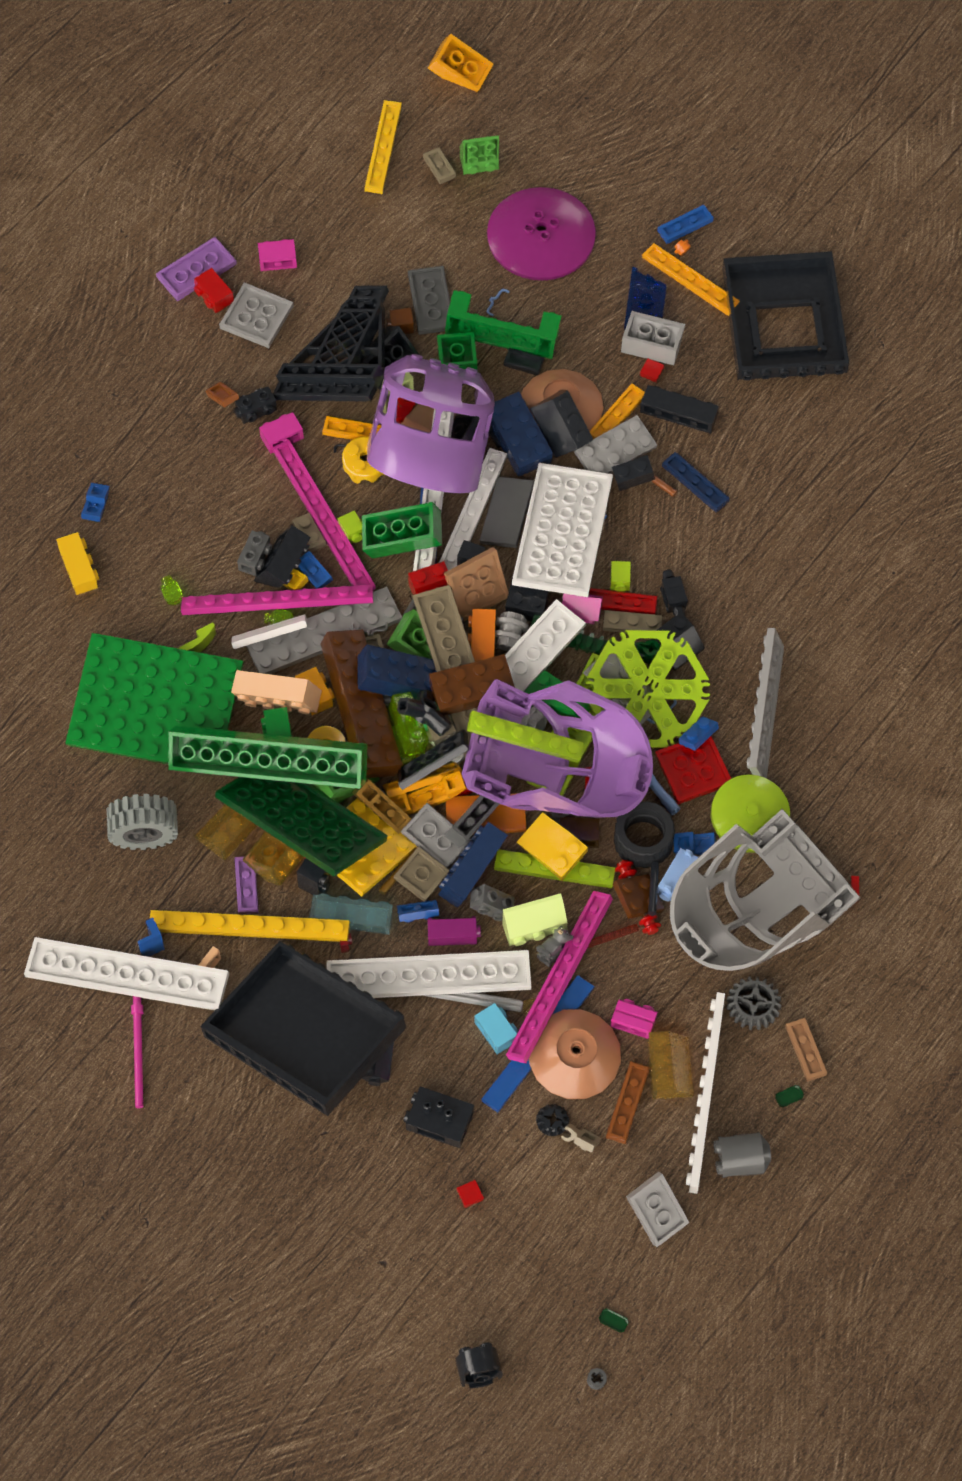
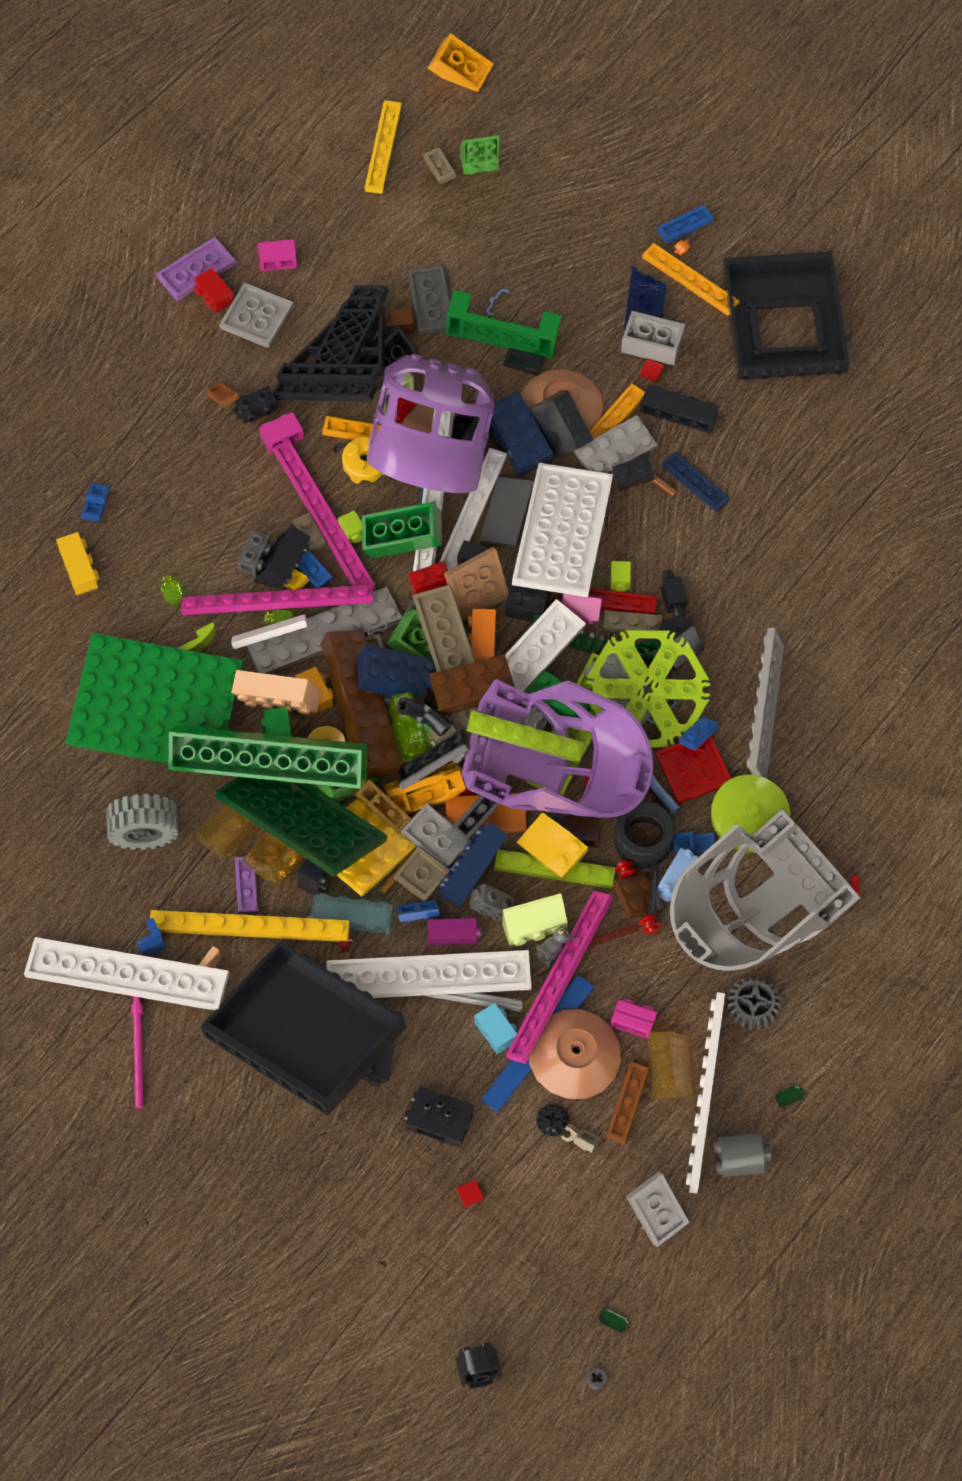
(457, 349): green brick -> none
(511, 627): light grey piece -> none
(544, 253): magenta dish -> none
(806, 1049): medium nougat plate -> none

